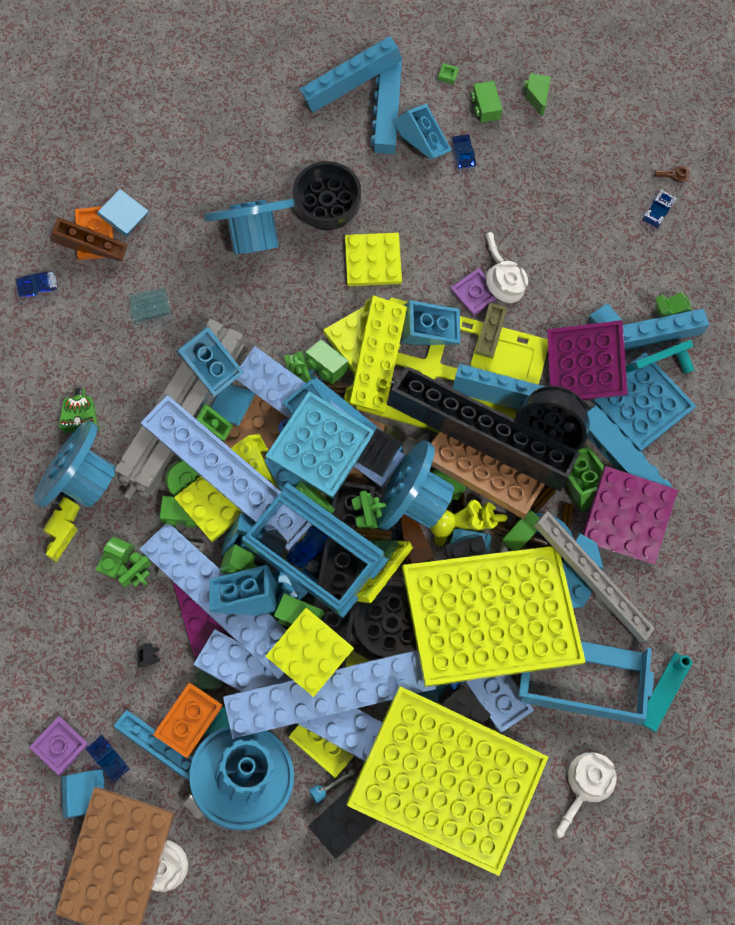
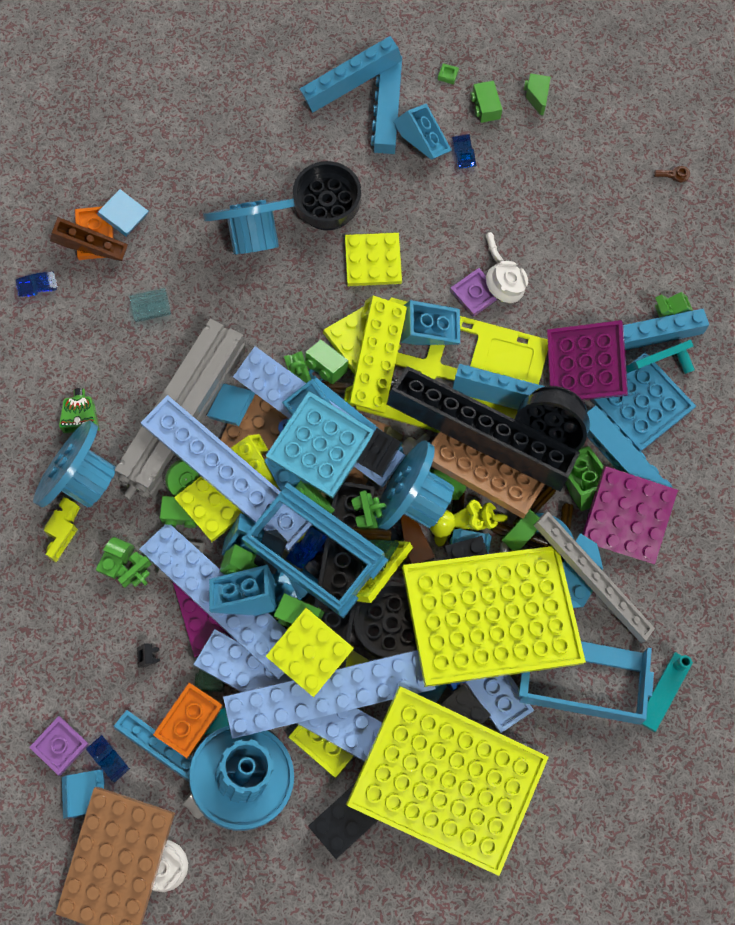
(210, 361): dark azure slope -> none
(214, 422): bright green slope -> none
(319, 793): hinge -> none
(491, 330): olive plate -> none
(591, 780): white piece -> none
(604, 314): dark azure piece -> none
(659, 208): clear blue slope -> none

